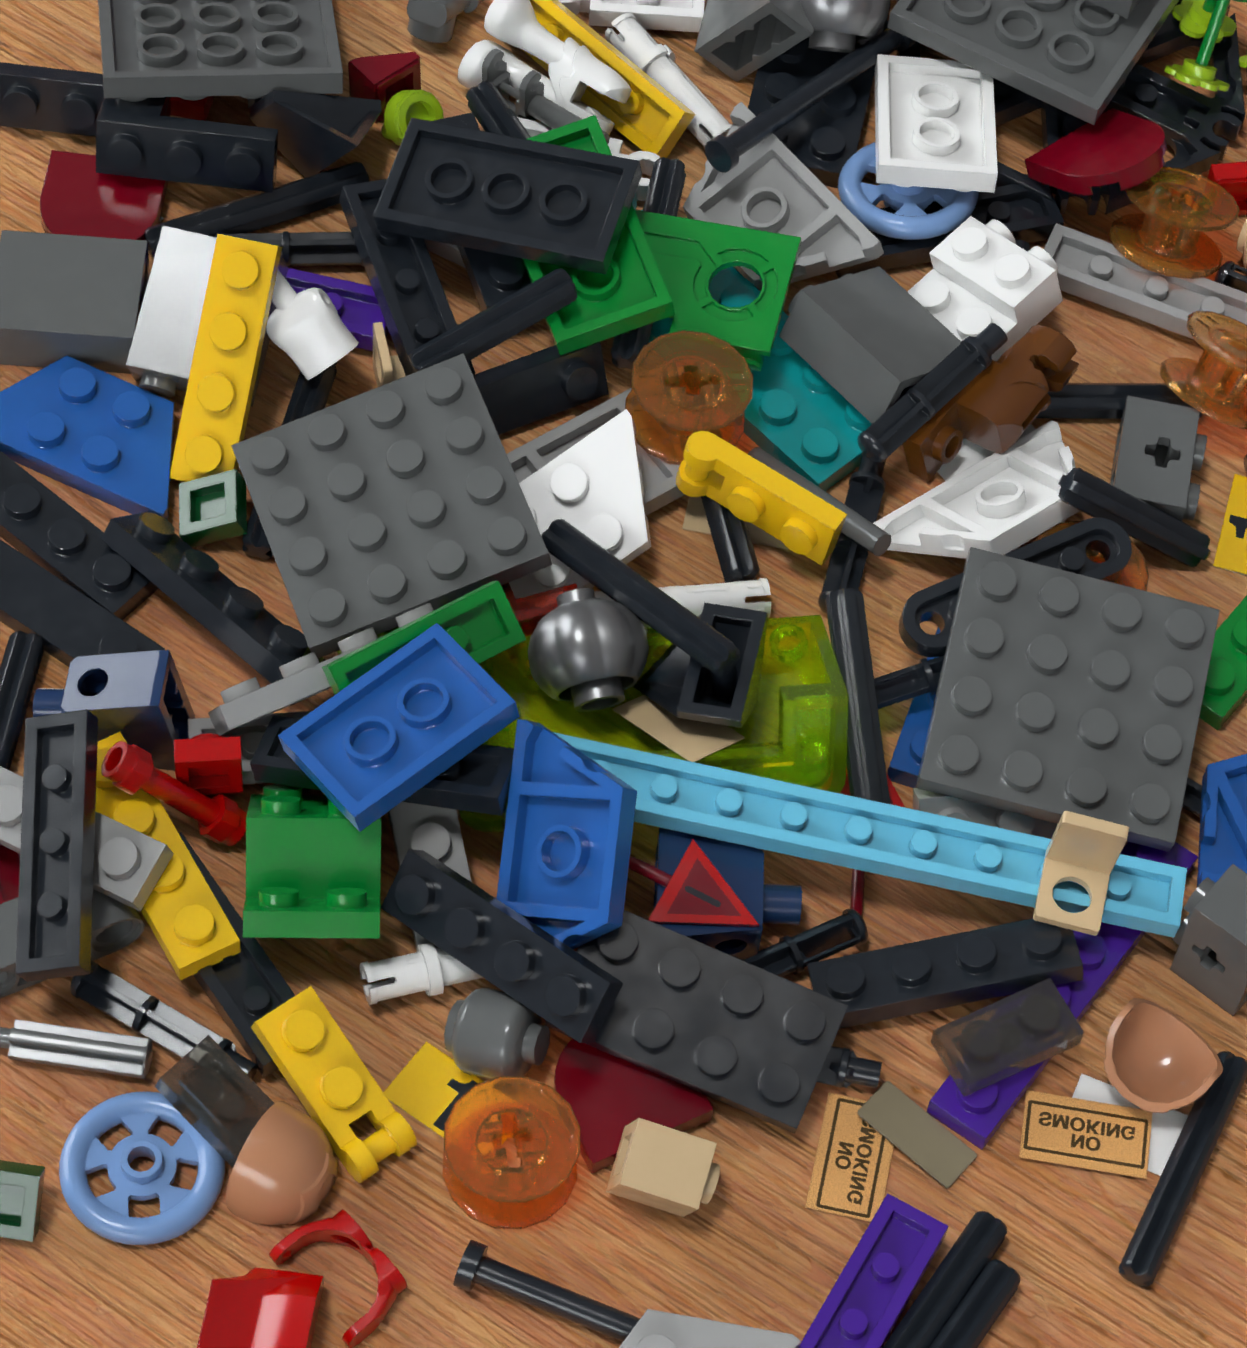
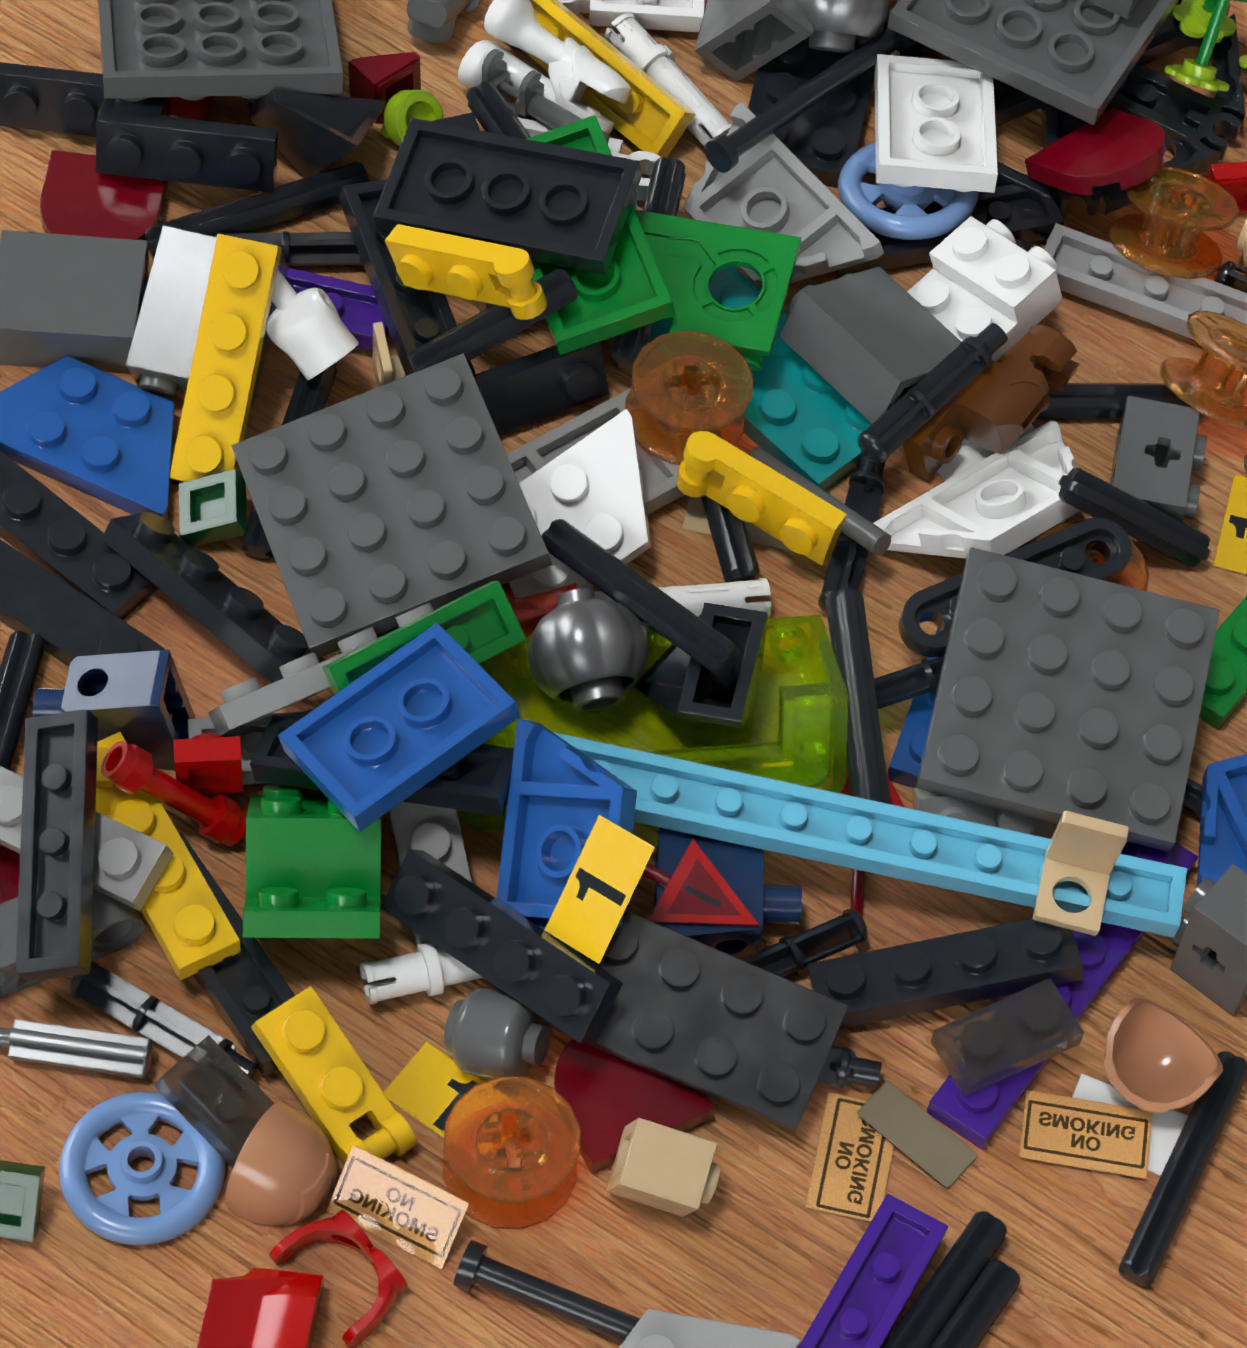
(398, 1206): none -> clear orange sticker
(467, 269): none -> yellow plate
(599, 889): none -> yellow sticker
(685, 737): tan sticker -> none

